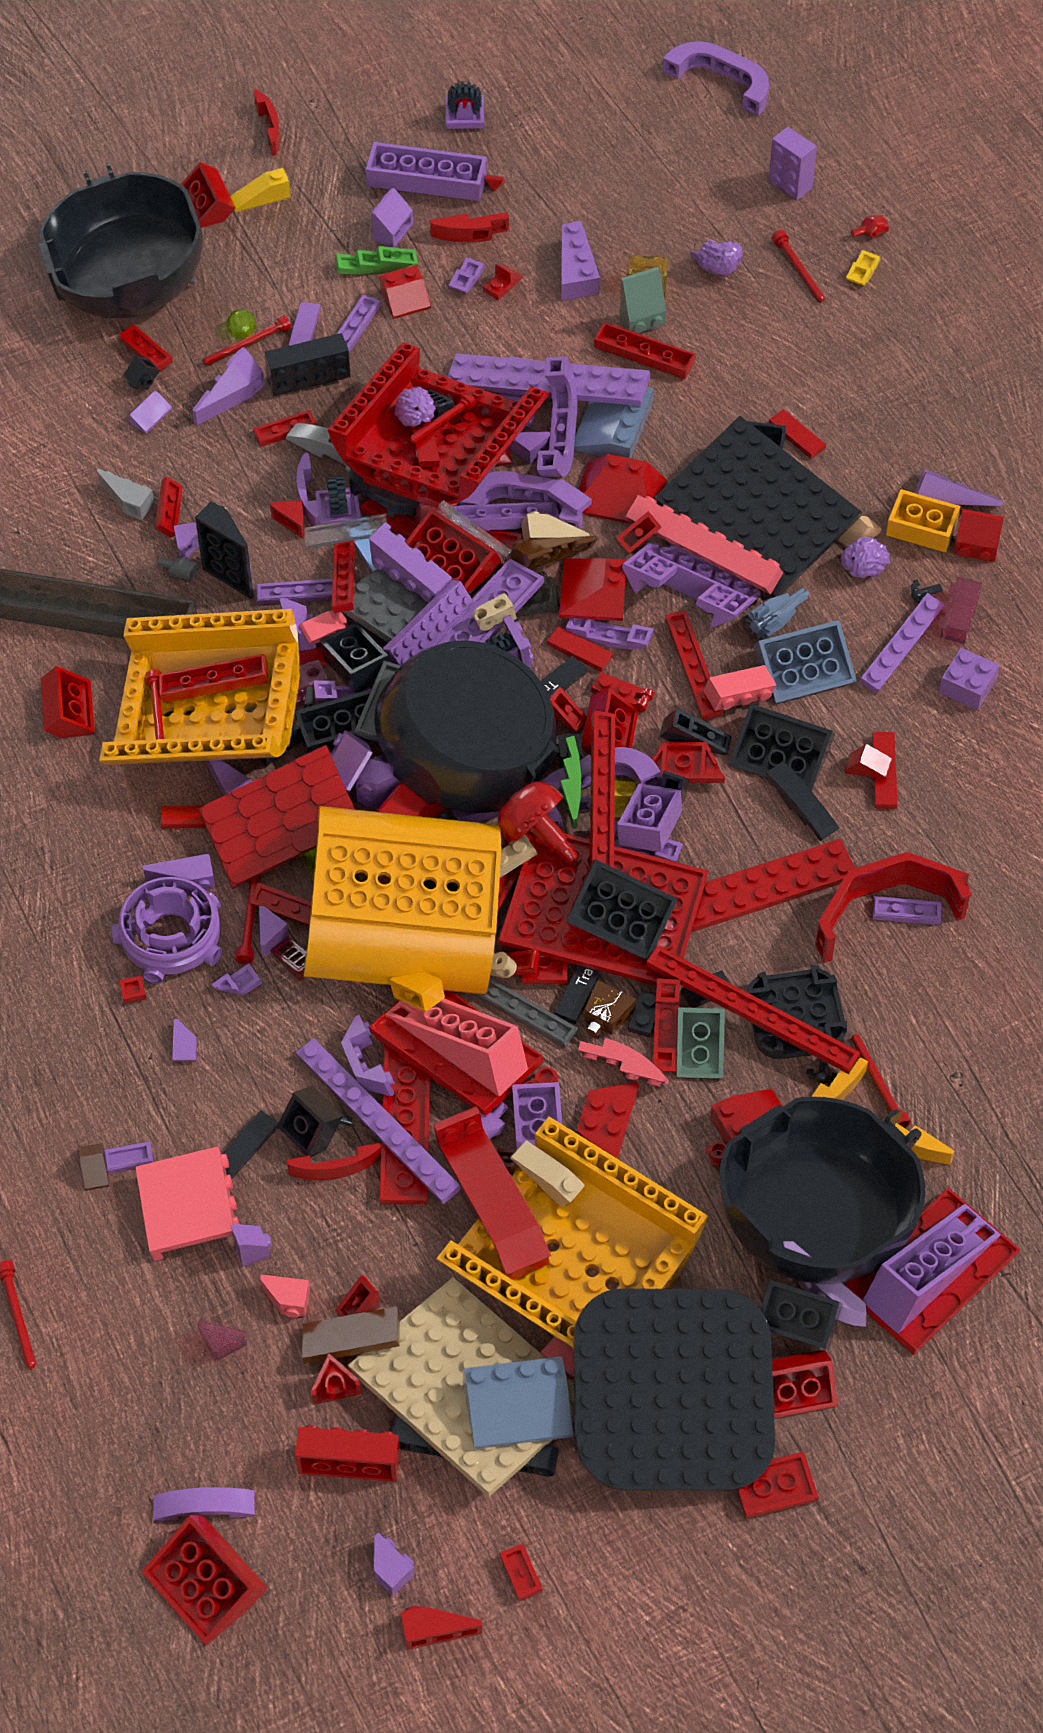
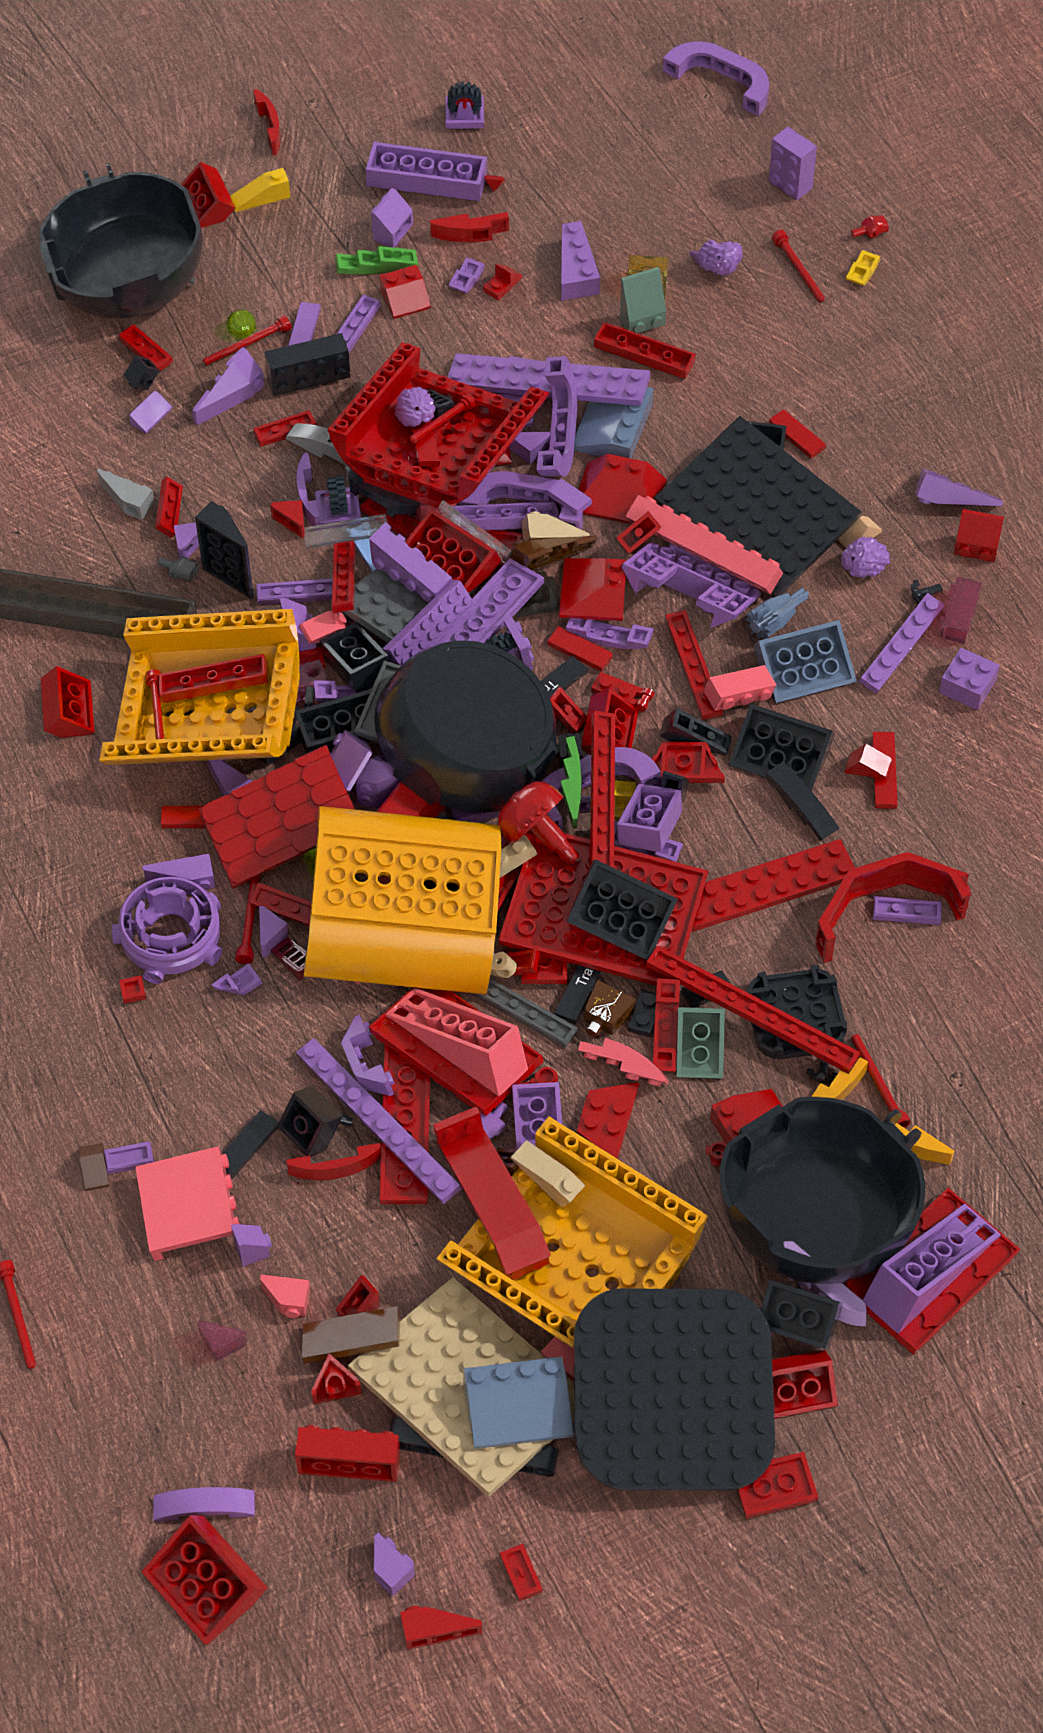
(183, 1043): medium lavender slope -> none
(418, 990): light orange slope -> none
(493, 612): tan leg -> none
(923, 520): light orange brick -> none

